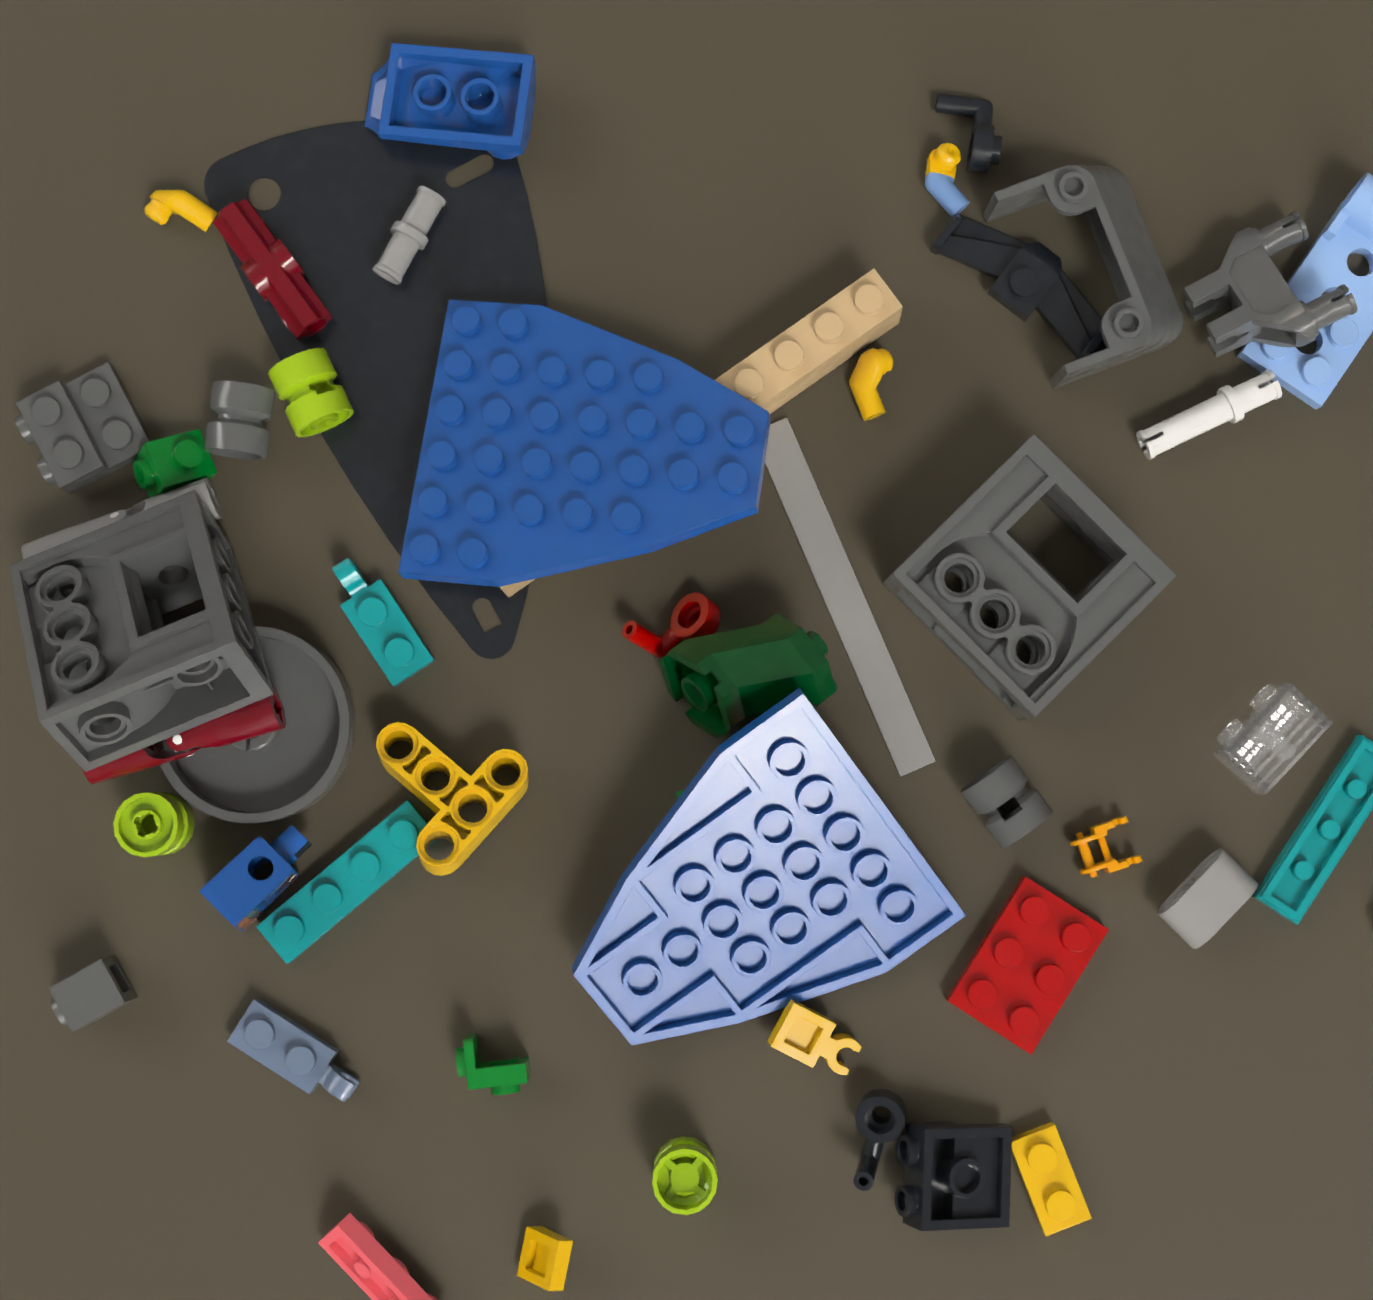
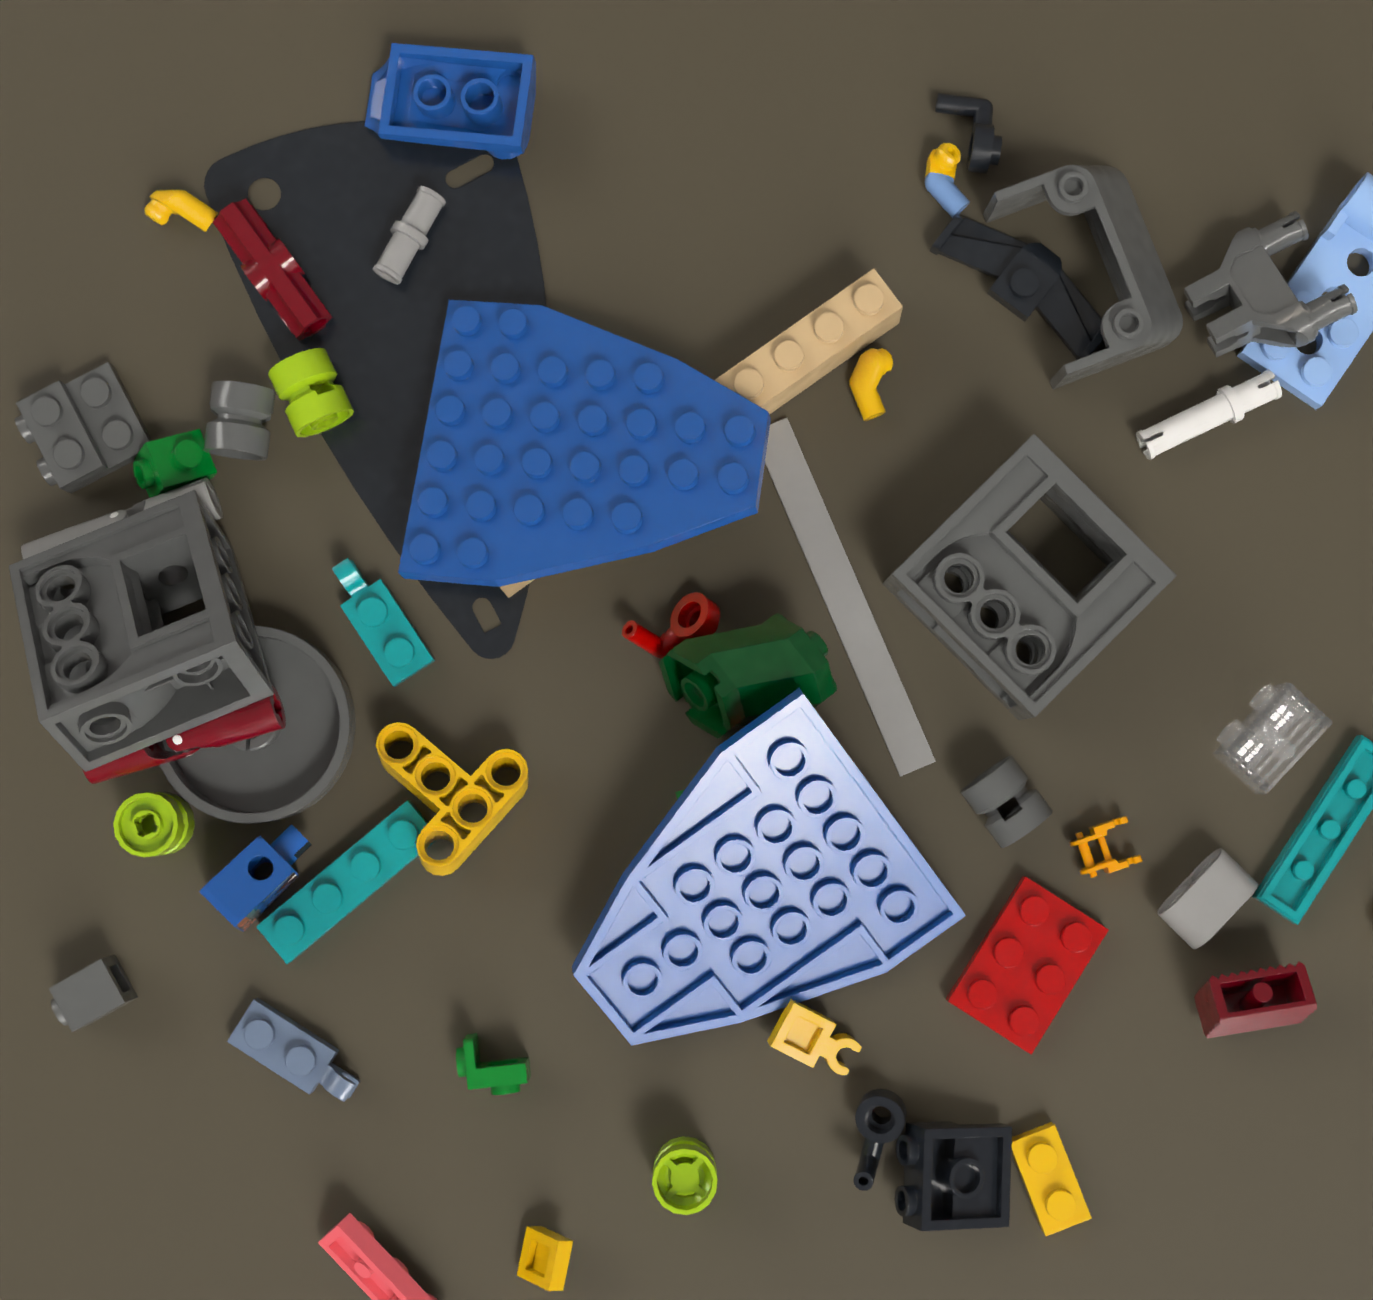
(1255, 1000): none -> dark red brick

